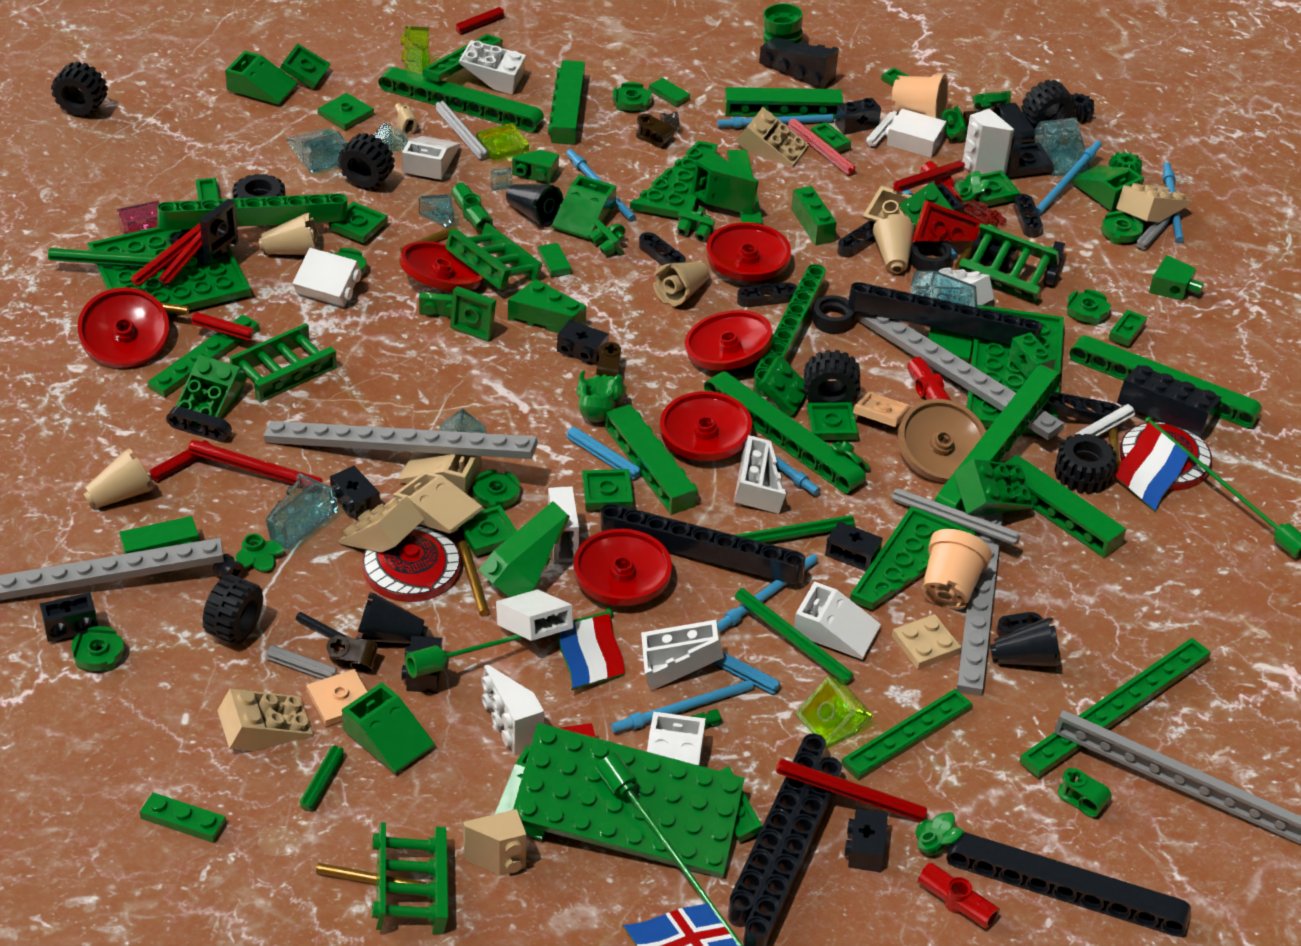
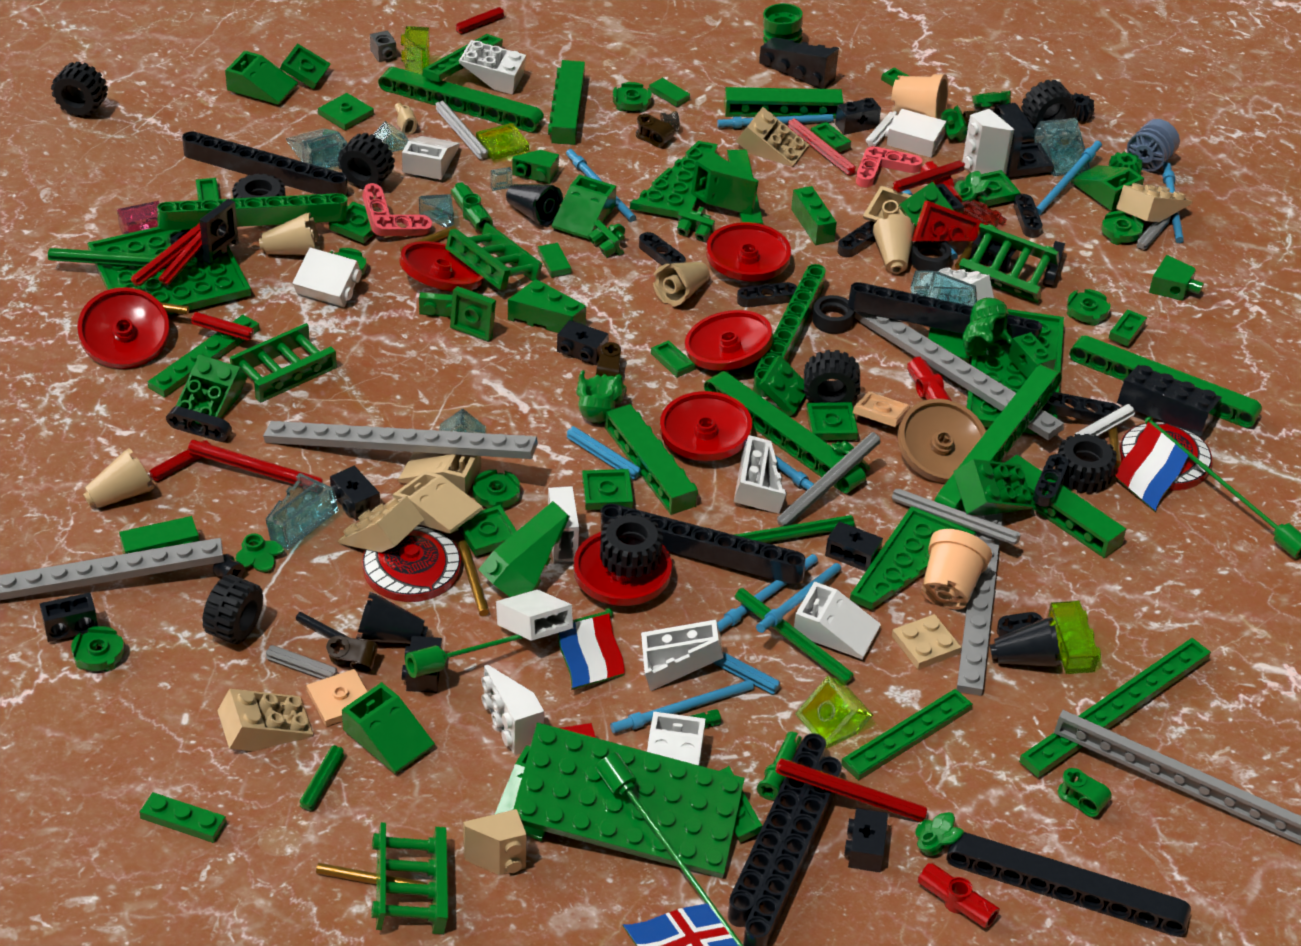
(255, 161): none -> black beam
(383, 46): none -> dark grey brick
(385, 224): none -> coral beam
(631, 545): none -> black tyre
(672, 359): none -> green tile
(772, 781): none -> green pin
(775, 616): none -> dark azure bar
(828, 480): none -> light grey axle
(880, 157): none -> coral beam
(986, 326): none -> green hair
(1051, 487): none -> black beam
(1074, 637): none -> clear neon green brick
(1154, 143): none -> sand blue wheel

